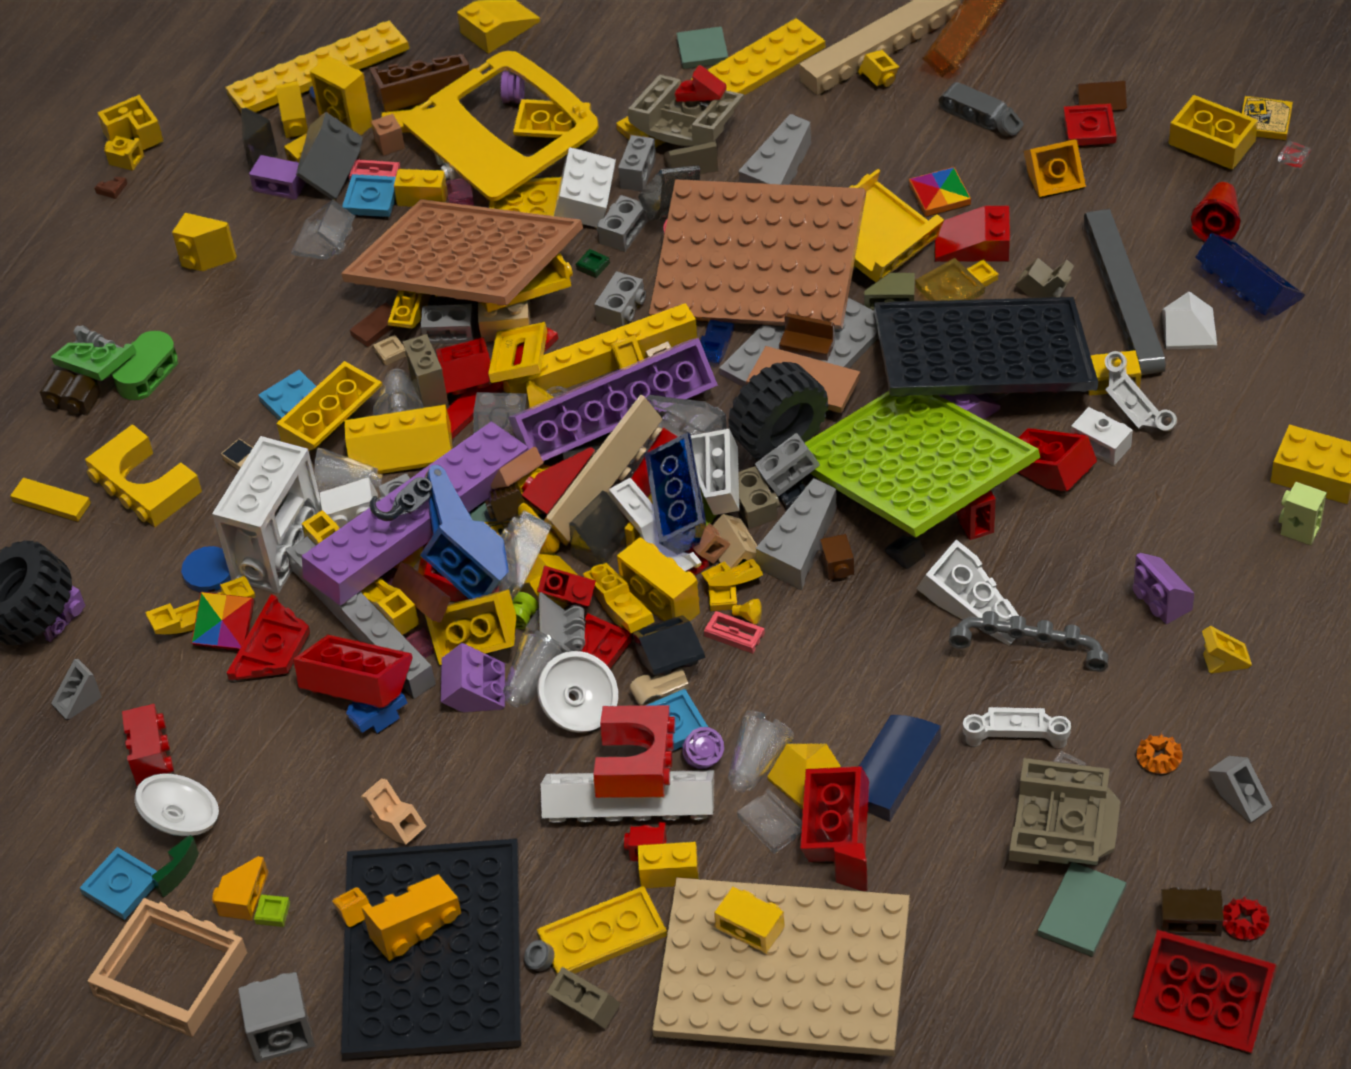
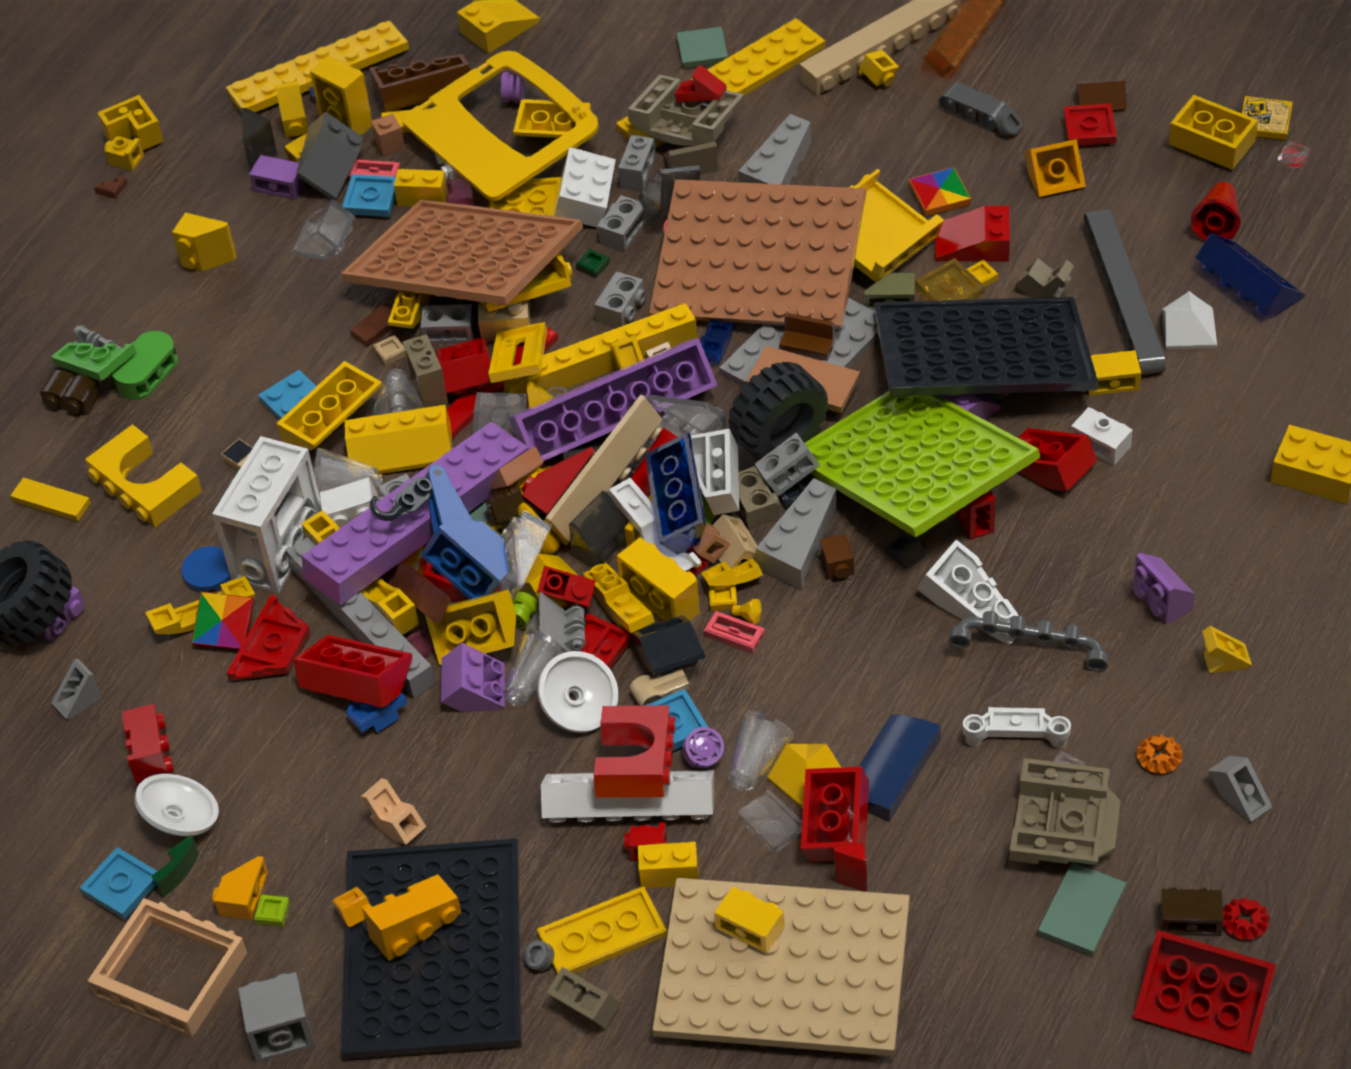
(1132, 399): white plate -> none
(1302, 512): yellowish green brick -> none

